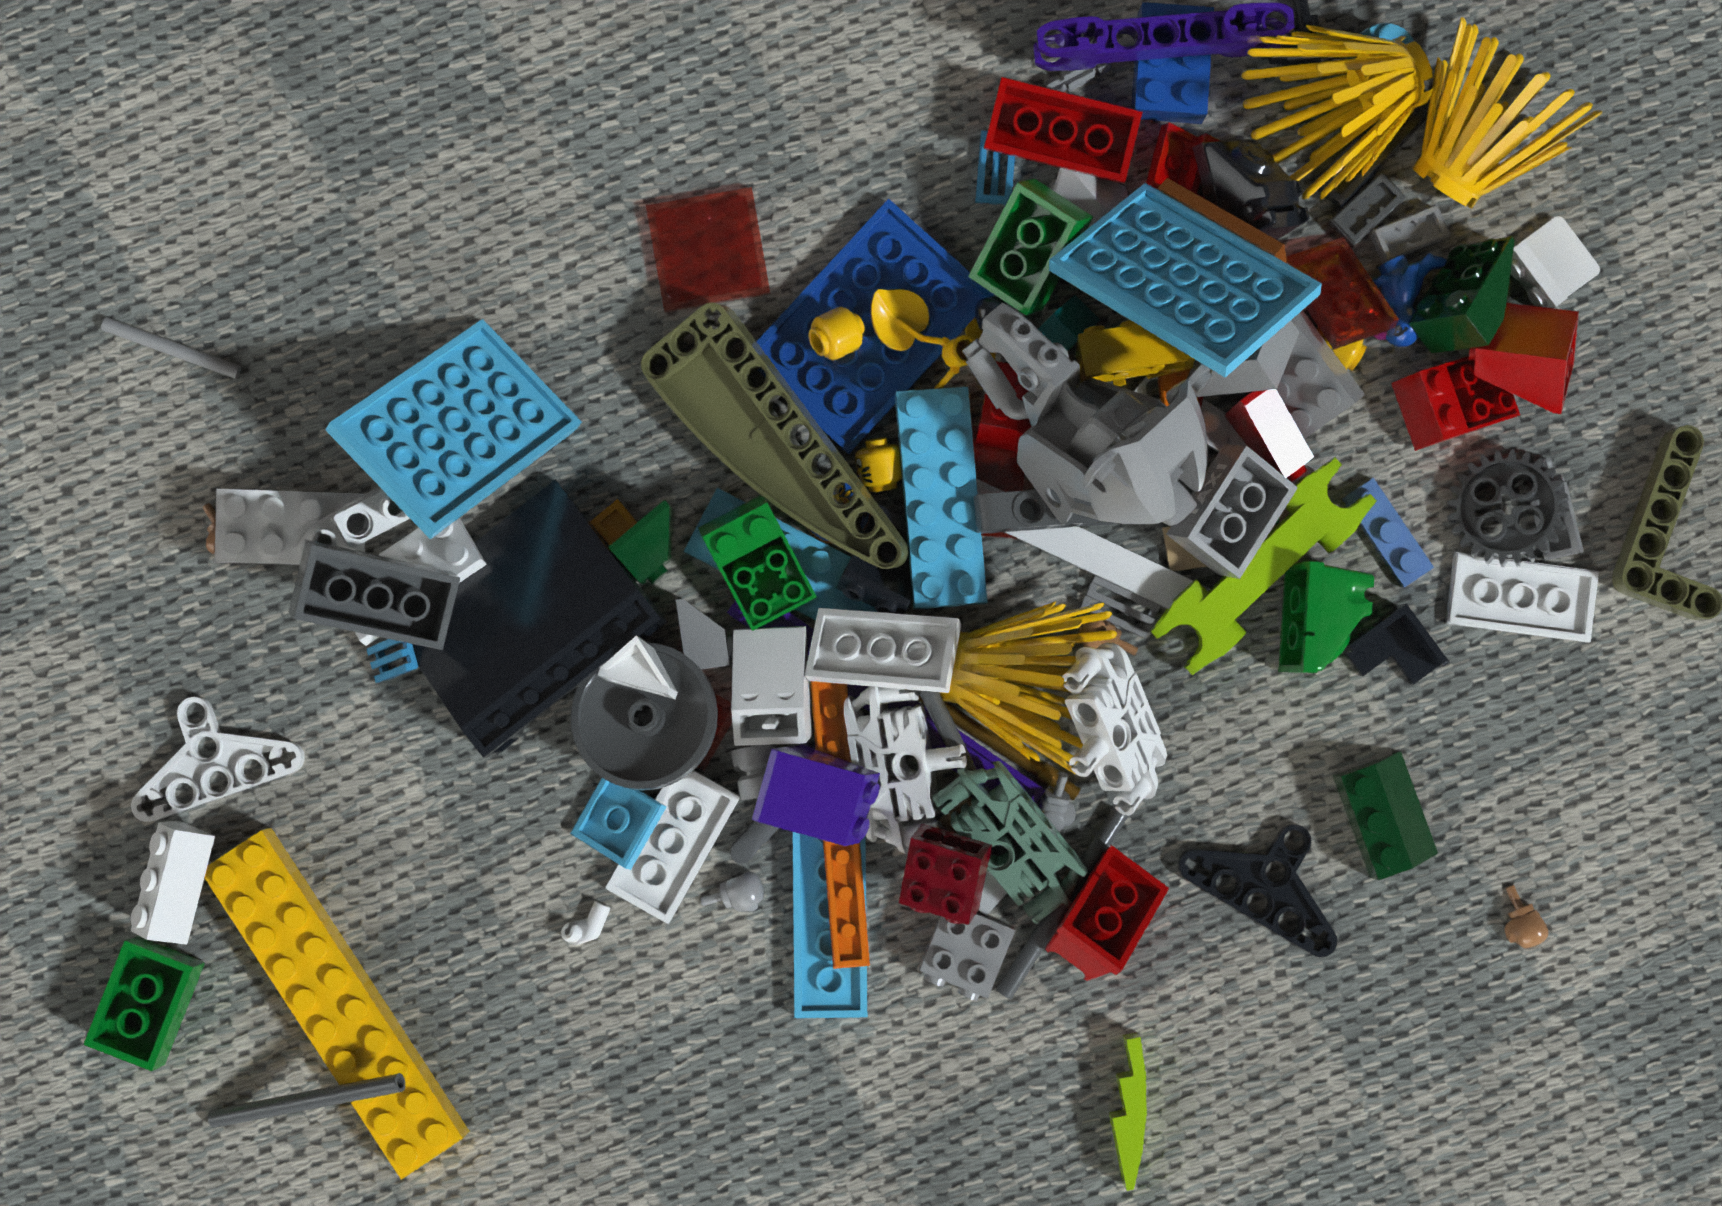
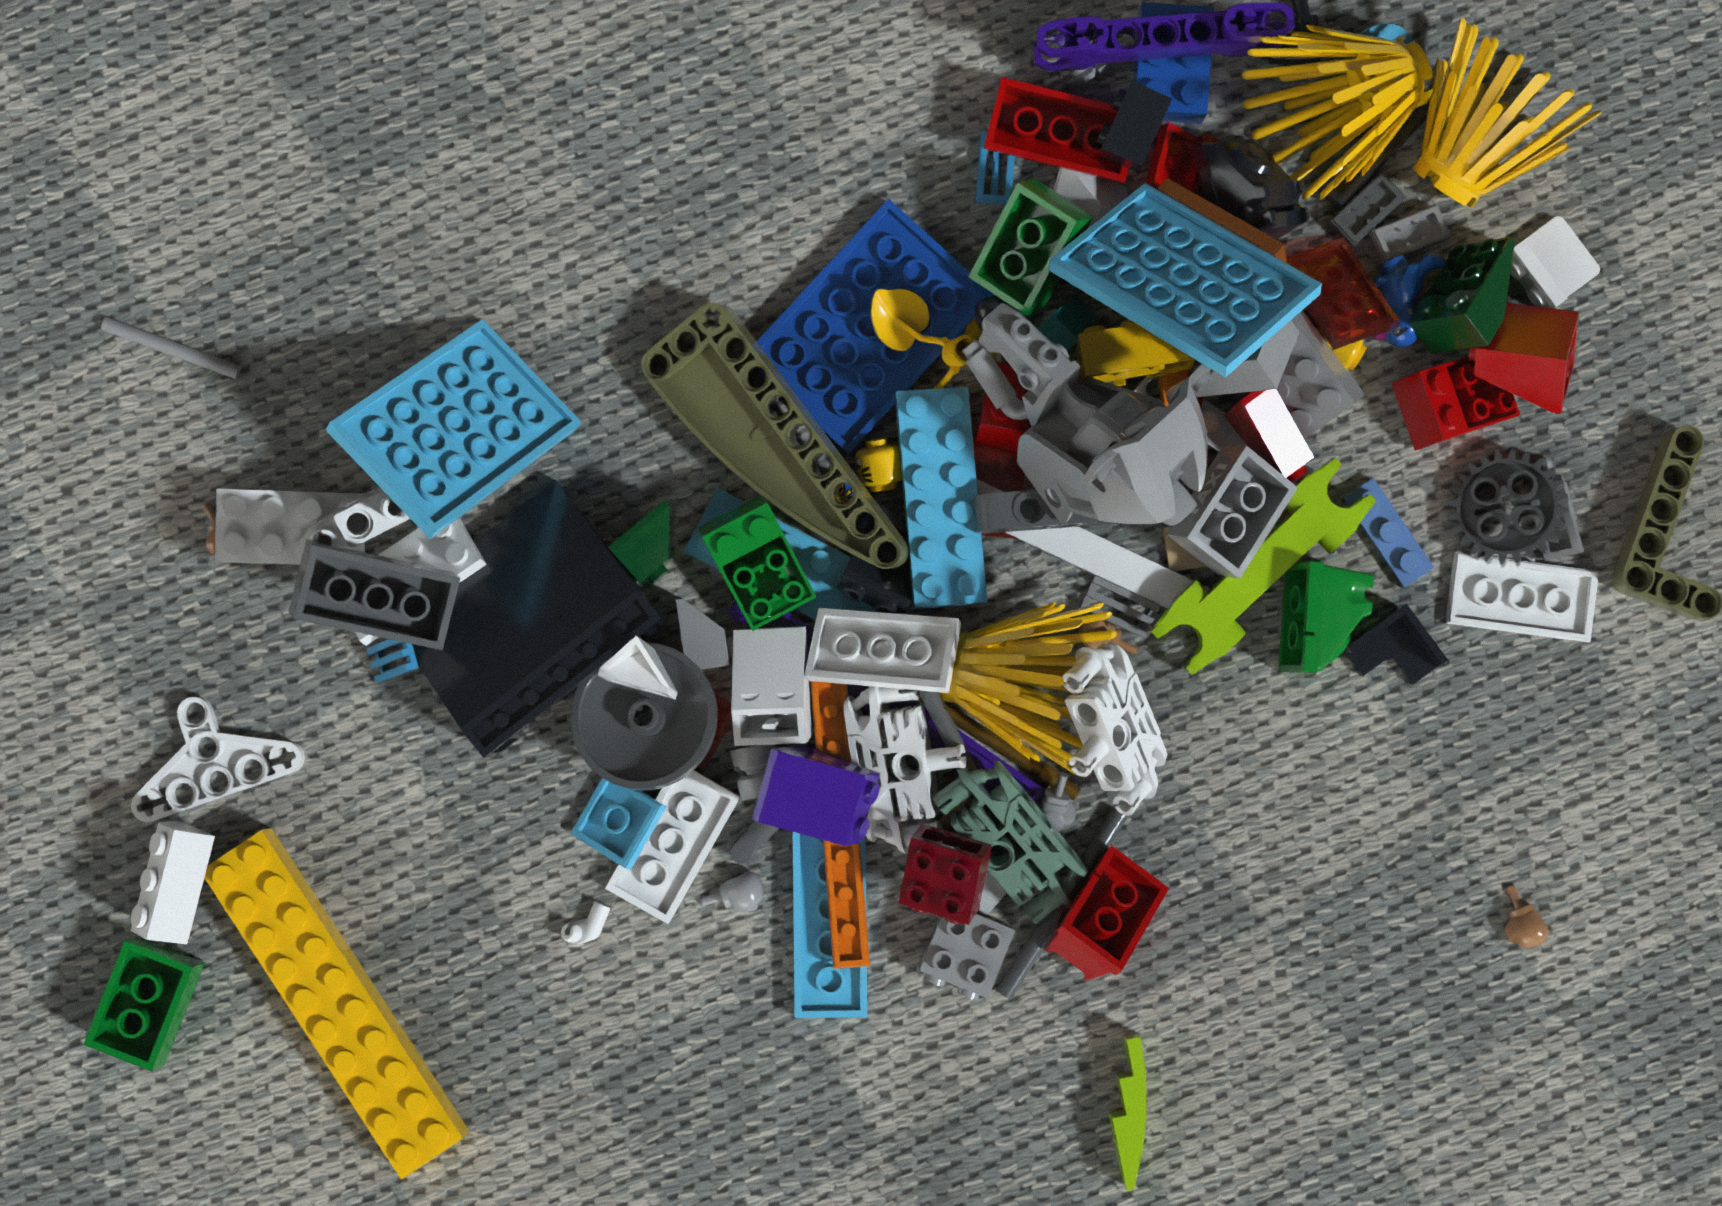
(307, 1100): dark grey piece -> none
(613, 522): light orange tile -> none
(708, 249): clear red plate -> none
(836, 333): yellow head -> none
(1134, 126): none -> black brick
(1281, 896): black beam -> none
(1385, 816): dark green slope -> none

